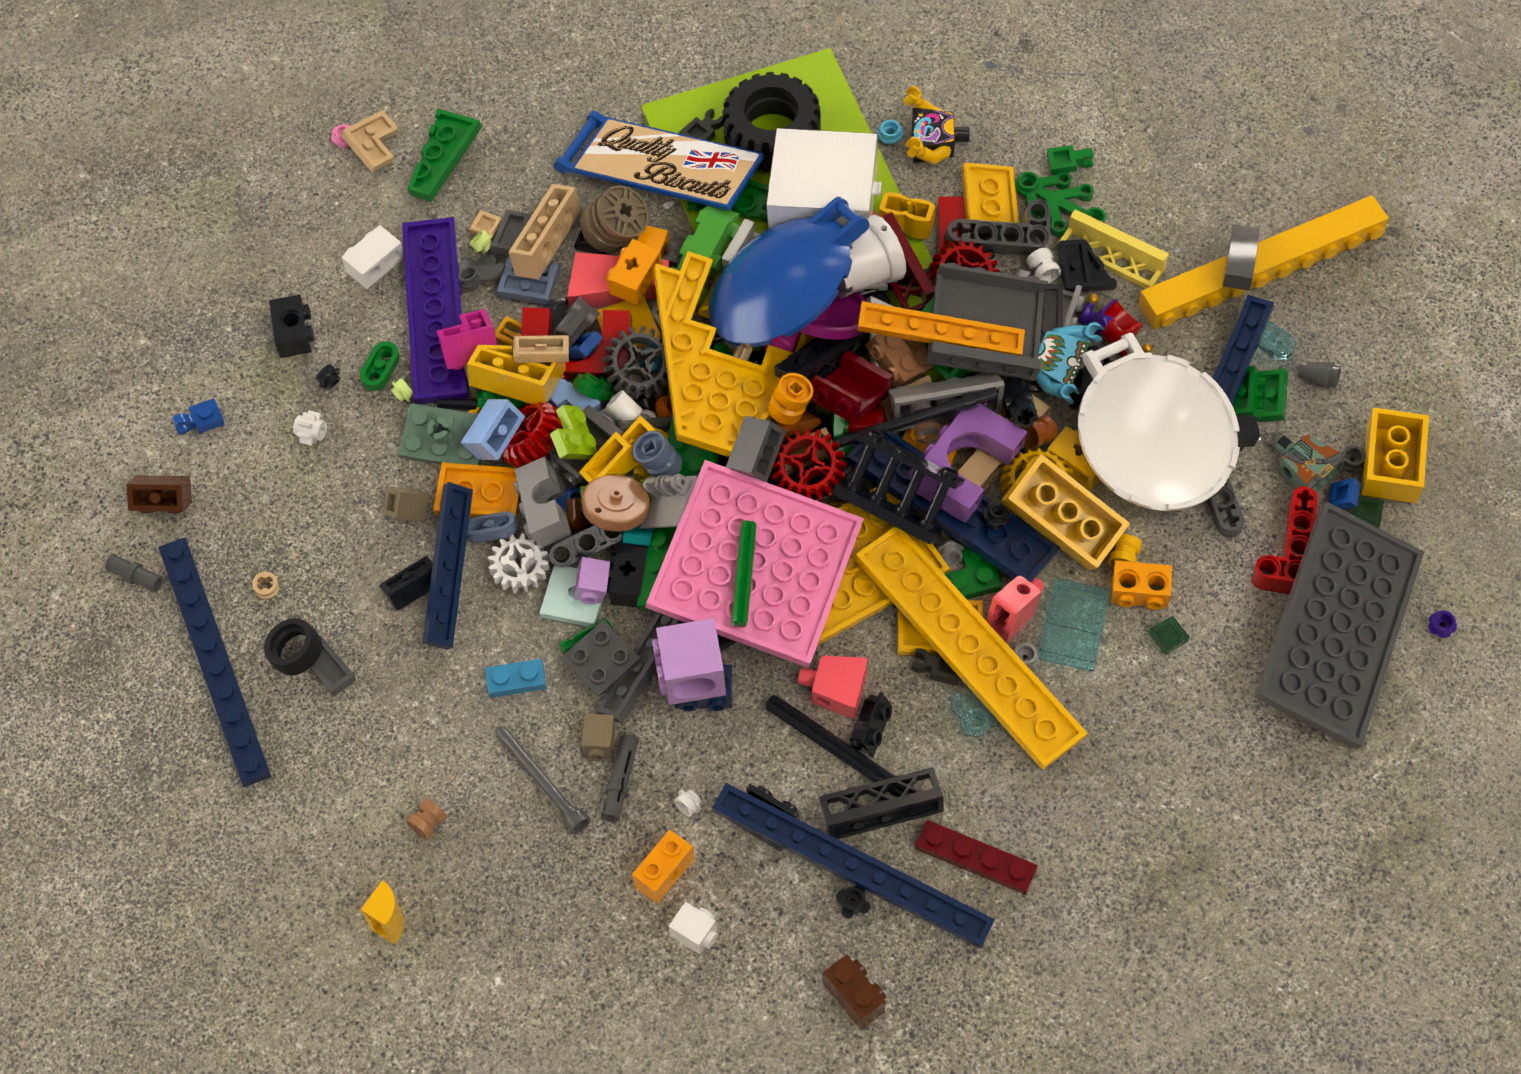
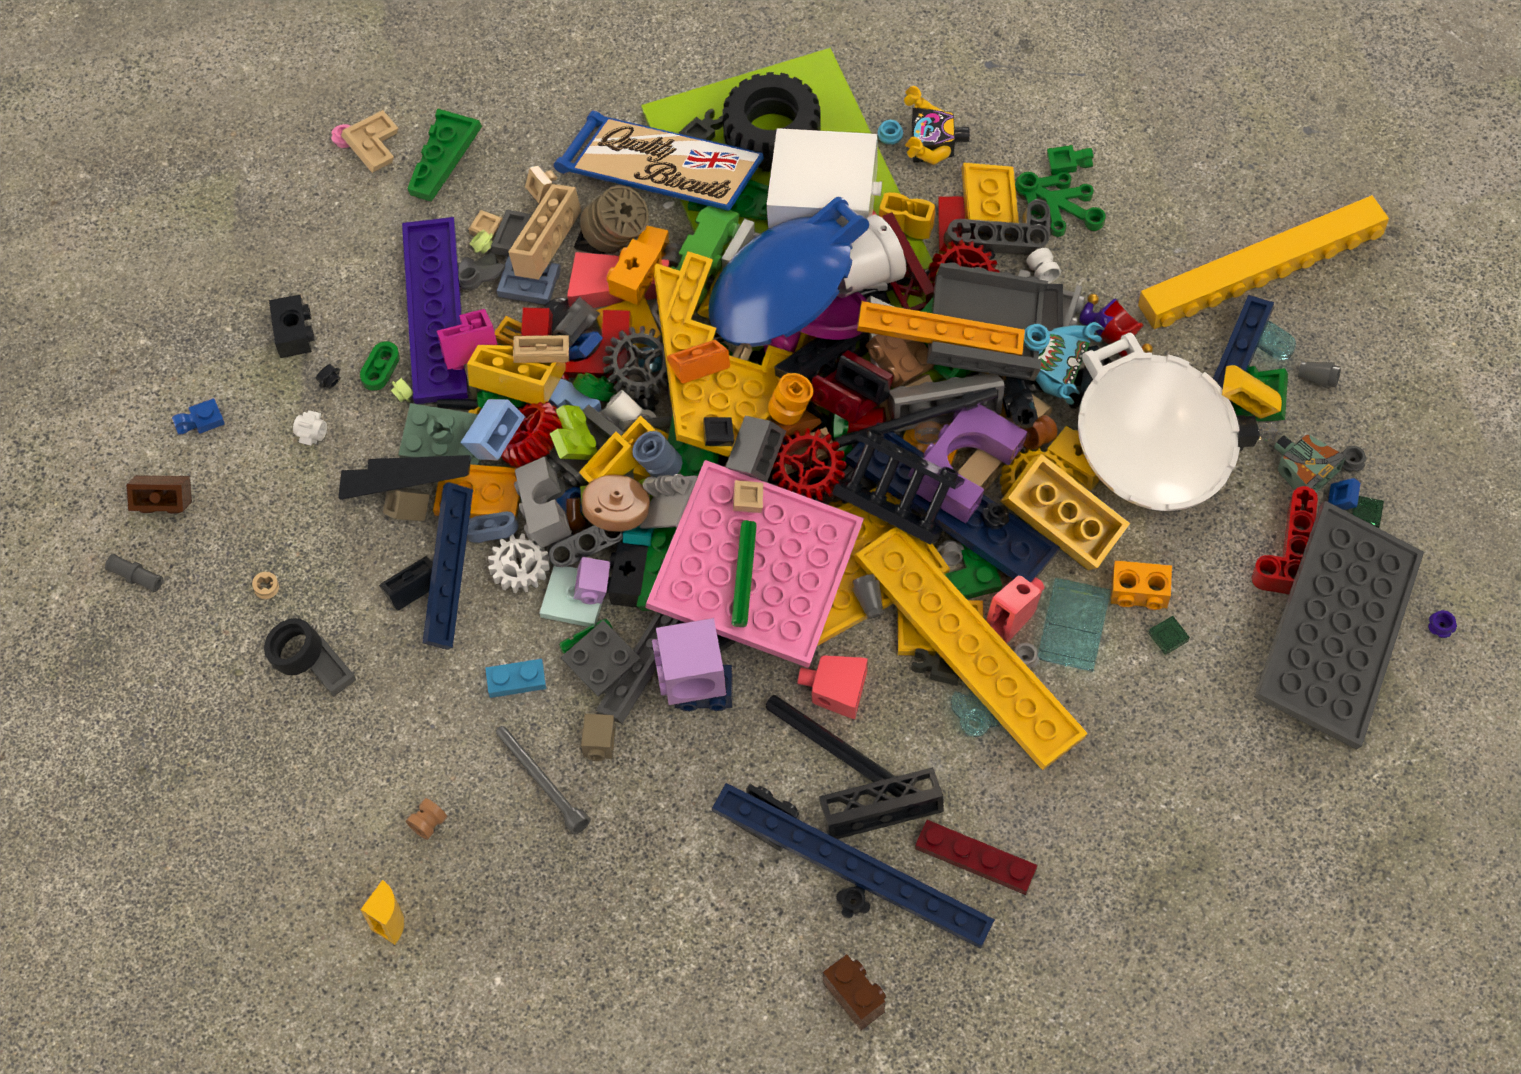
(215, 663): dark blue plate -> none
(373, 256): white brick -> none
(399, 473): none -> black wedge
(539, 182): none -> tan tile
(617, 789): dark grey pin -> none
(663, 866): light orange brick -> none
(664, 406): orange plate -> none
(687, 802): white plate -> none
(694, 928): white brick -> none
(699, 361): none -> orange slope
(718, 431): none -> black tile
(748, 496): none -> tan plate
(862, 380): none -> black slope
(869, 595): none -> dark grey cone
(876, 713): black hinge -> none
(1039, 331): none -> medium azure plate
(1083, 267): black wing -> none
(1122, 246): light yellow fence -> none
(1125, 549): yellow wheel -> none
(1219, 512): dark grey beam -> none
(1241, 257): dark grey slope -> none
(1250, 393): none -> yellow brick
(1395, 455): yellow brick -> none

